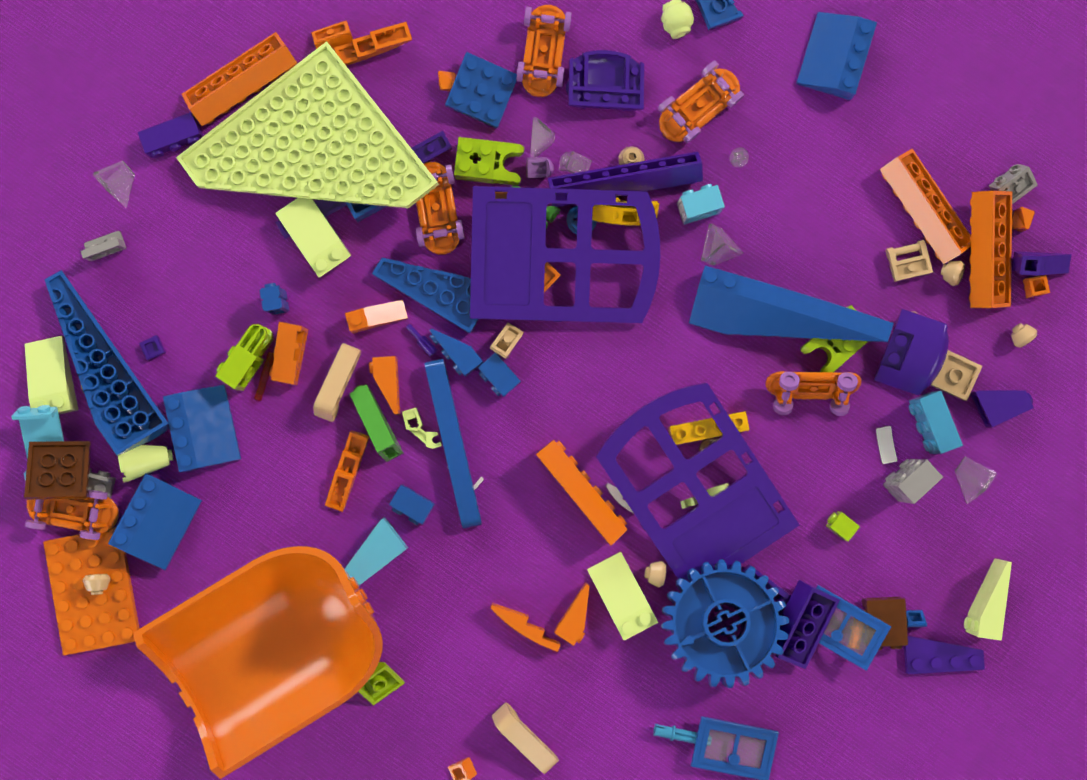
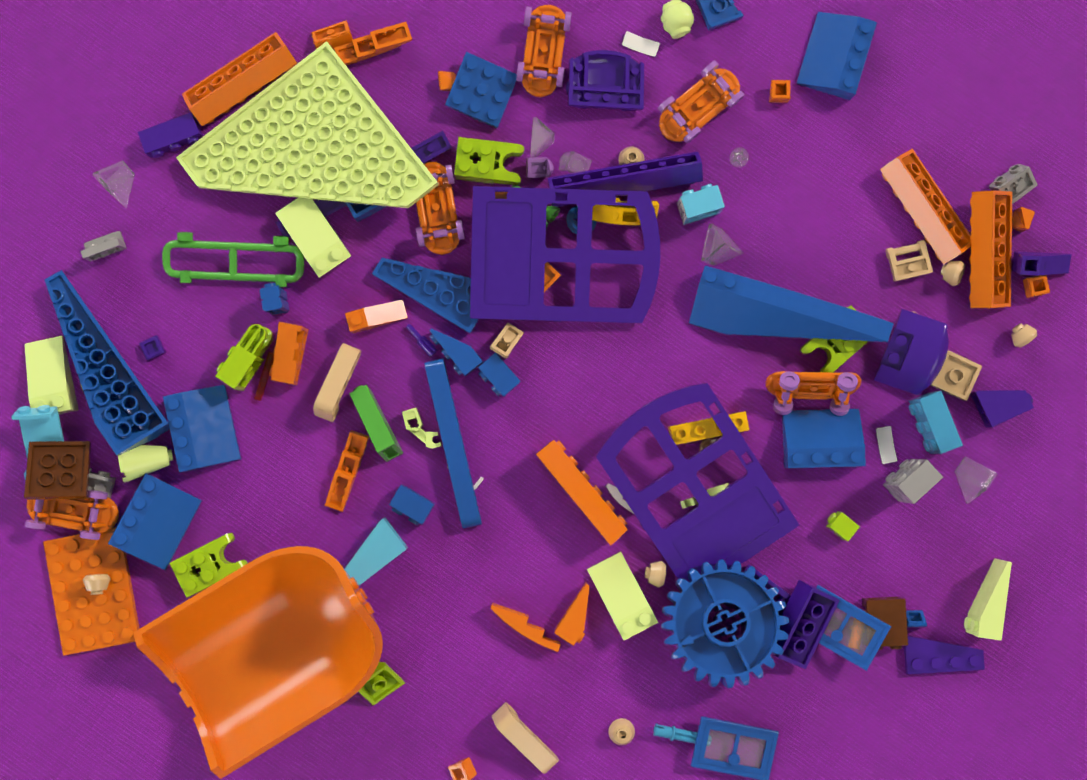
(210, 560): none -> lime brick
(280, 244): none -> bright green bar
(386, 375): orange slope -> none
(620, 728): none -> tan cone
(640, 44): none -> white sticker
(779, 91): none -> orange slope
(823, 439): none -> blue slope

